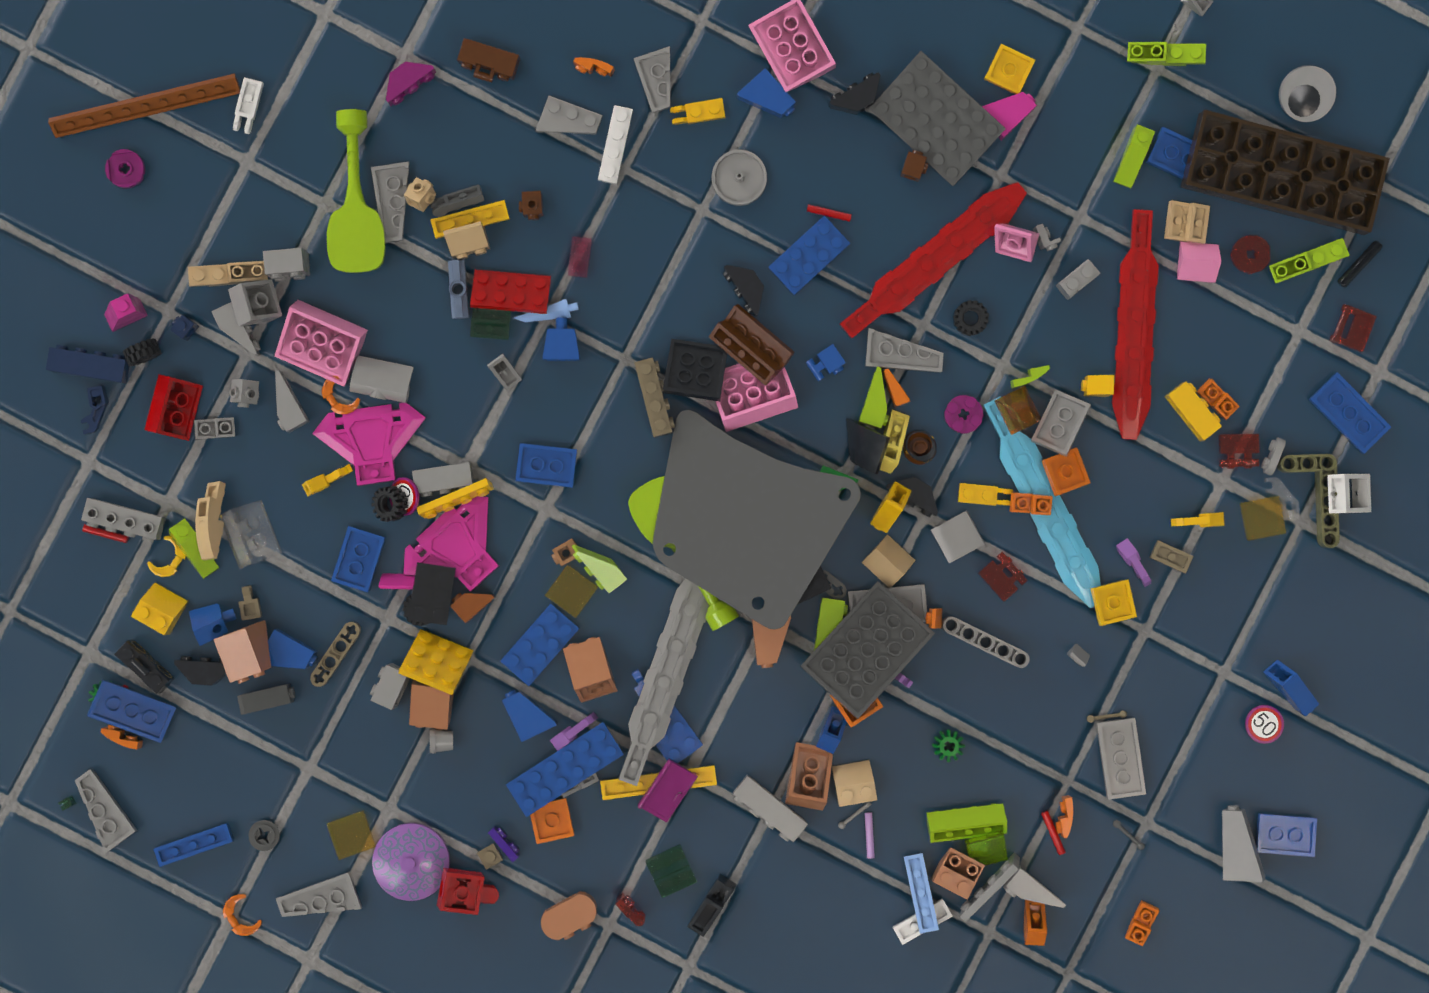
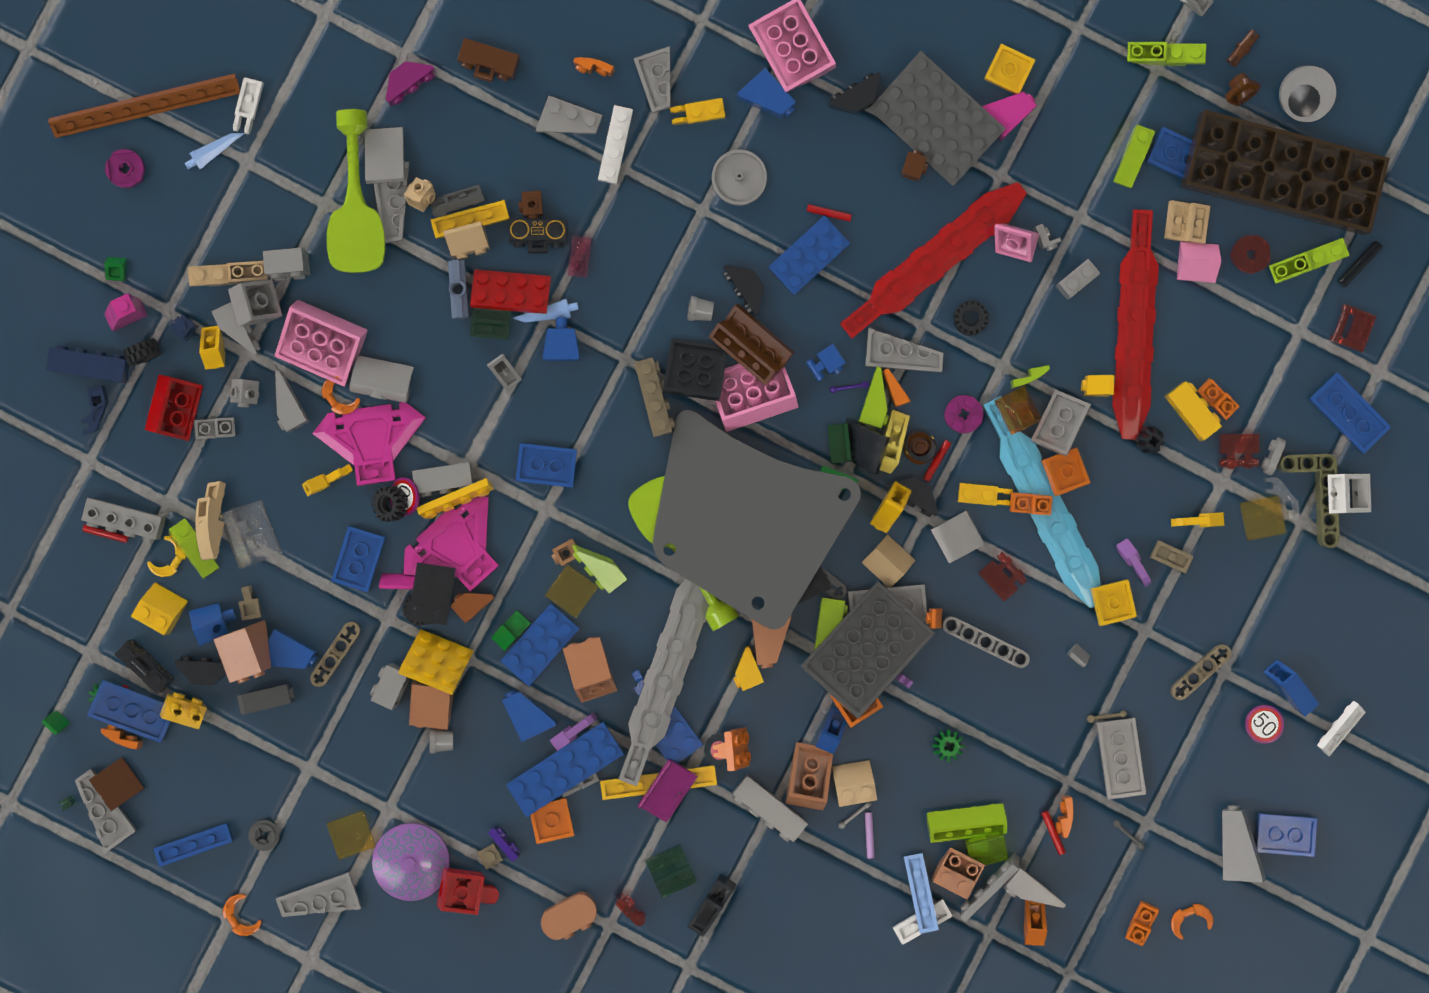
(55, 722): none -> green slope
(115, 268): none -> green slope
(116, 784): none -> reddish brown tile
(183, 710): none -> yellow brick
(208, 152): none -> light blue bar
(212, 347): none -> yellow slope
(384, 155): none -> light grey tile
(510, 630): none -> green slope
(531, 231): none -> black piece
(699, 309): none -> light grey piece
(728, 749): none -> orange plate
(747, 671): none -> yellow slope
(839, 443): none -> dark green panel
(864, 385): none -> dark purple hinge
(937, 460): none -> red piece
(1150, 440): none -> black piece
(1197, 909): none -> orange piece
(1202, 674): none -> dark tan beam
(1242, 48): none -> reddish brown pin
(1242, 88): none -> reddish brown piece
(1341, 728): none -> white plate

